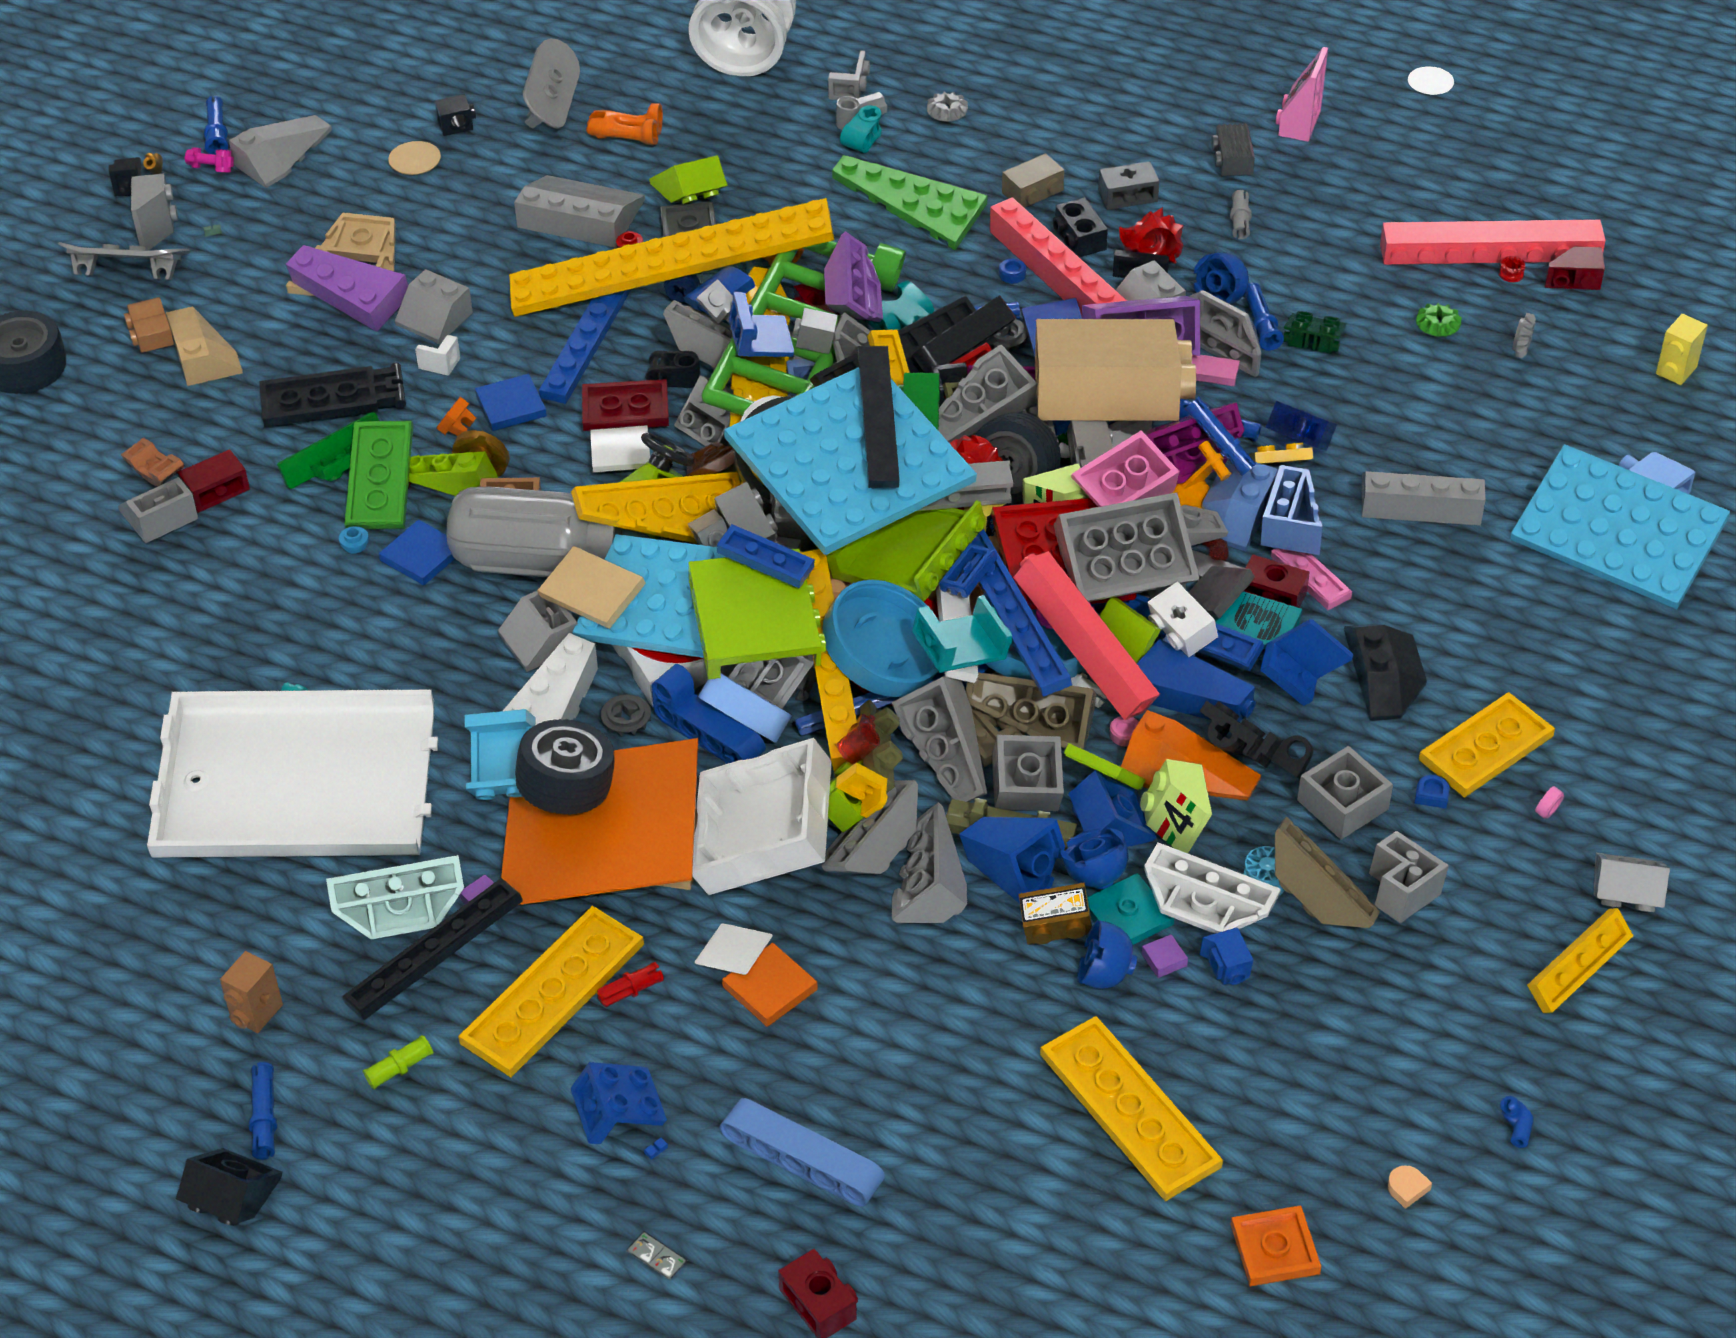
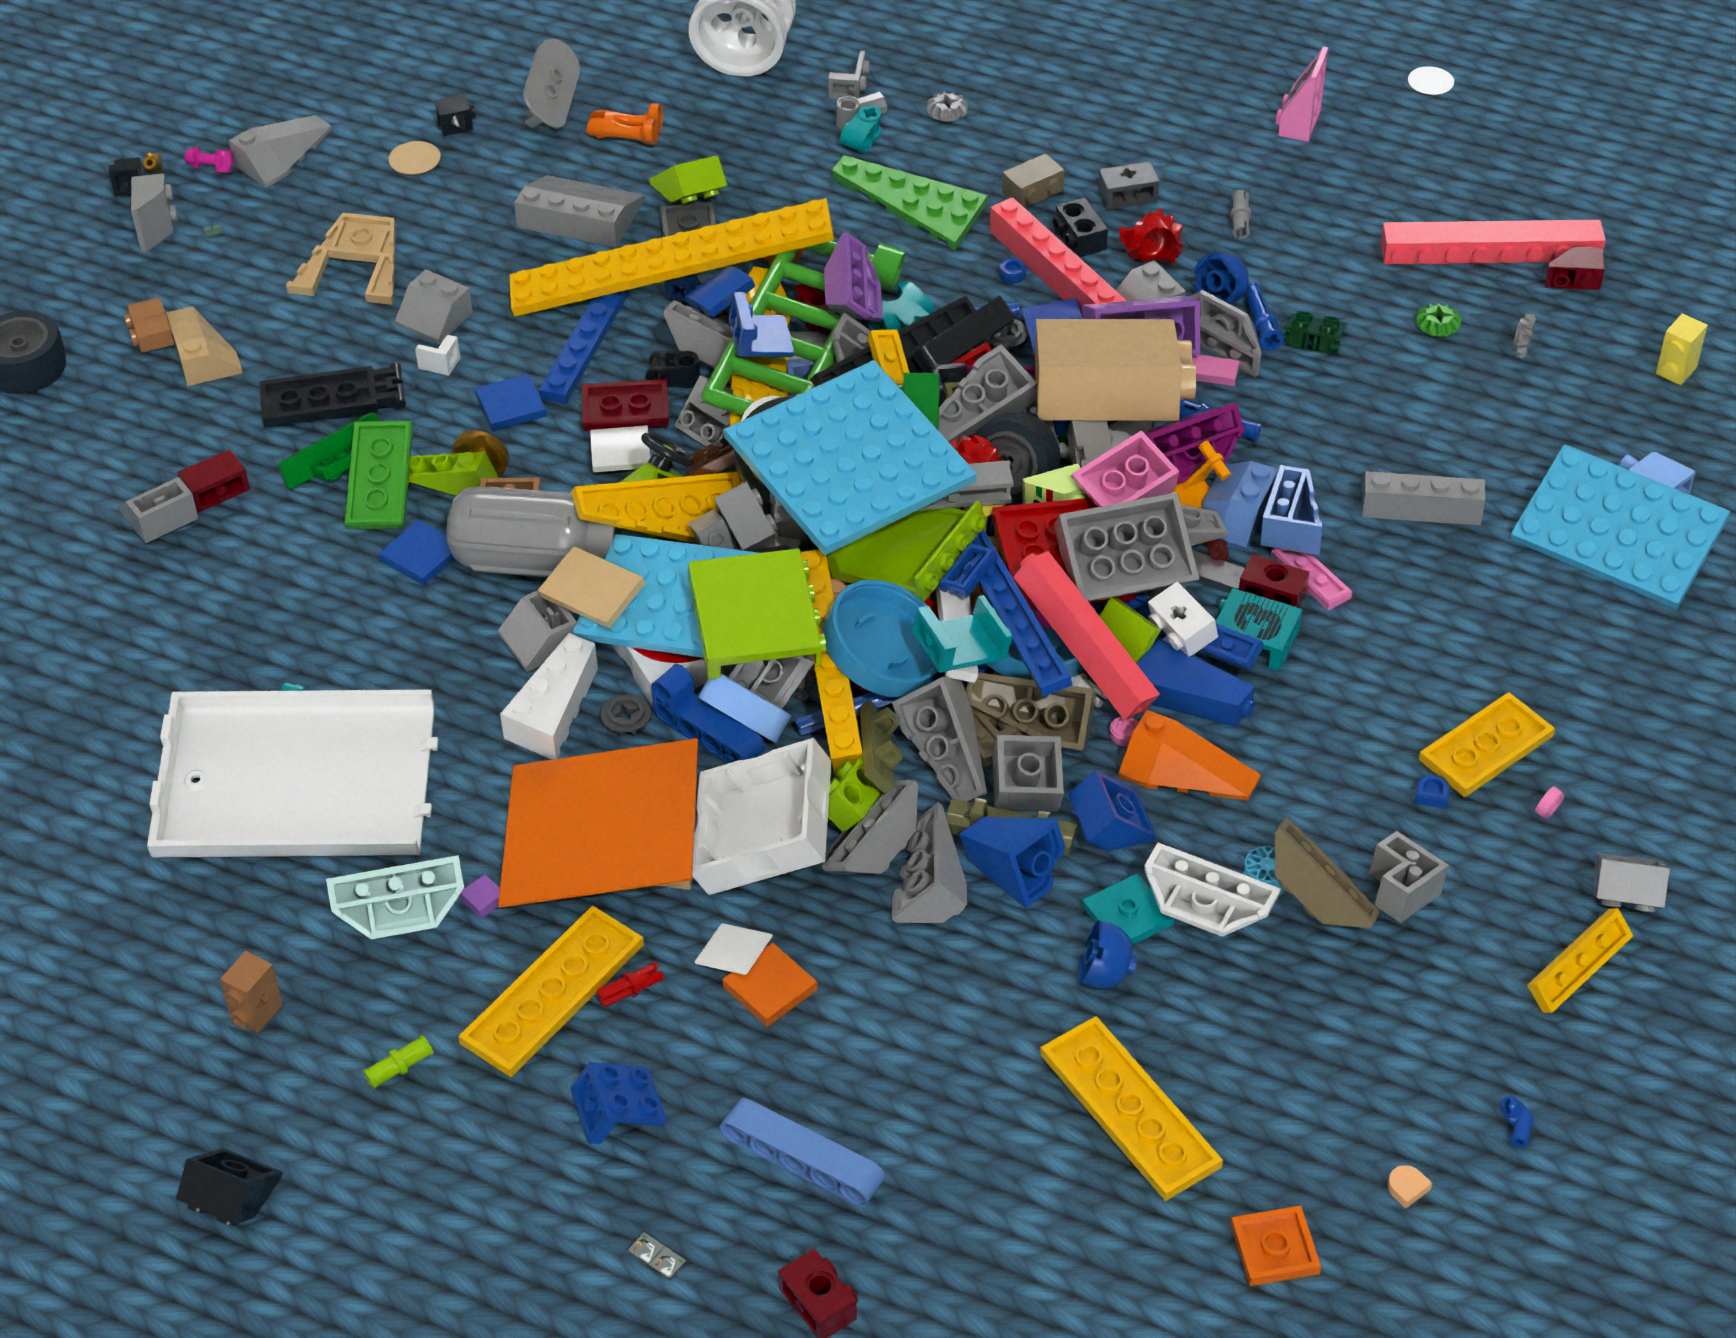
(151, 463): nougat slope -> none
(159, 259): light grey piece -> none
(215, 131): blue pin -> none
(262, 1122): blue pin -> none
(351, 286): medium lavender wedge -> none
(354, 539): dark azure plate -> none
(432, 949): black tile -> none
(454, 417): orange tile -> none
(495, 750): medium azure panel -> none
(564, 766): black wheel -> none
(628, 238): red plate -> none
(658, 1147): blue piece -> none
(716, 301): light grey bracket -> none
(765, 556): blue plate -> none
(815, 330): light grey brick -> none
(860, 739): clear red axle -> none
(865, 786): yellow bracket -> none
(878, 417): black tile -> none
(1055, 913): brick -> none
(1096, 858): blue cylinder -> none
(1104, 766): lime tile -> none
(1127, 260): black tile -> none
(1164, 956): medium lavender tile -> none
(1177, 803): yellowish green slope -> none
(1220, 436): blue pin -> none
(1220, 588): flat silver tile -> none
(1227, 956): blue window -> none
(1233, 150): dark grey brick -> none
(1249, 740): black plate -> none
(1293, 453): yellow piece -> none
(1301, 425): clear blue brick -> none
(1301, 658): blue bracket -> none
(1344, 792): light grey brick -> none
(1386, 669): black wedge -> none
(1512, 269): red bush -> none

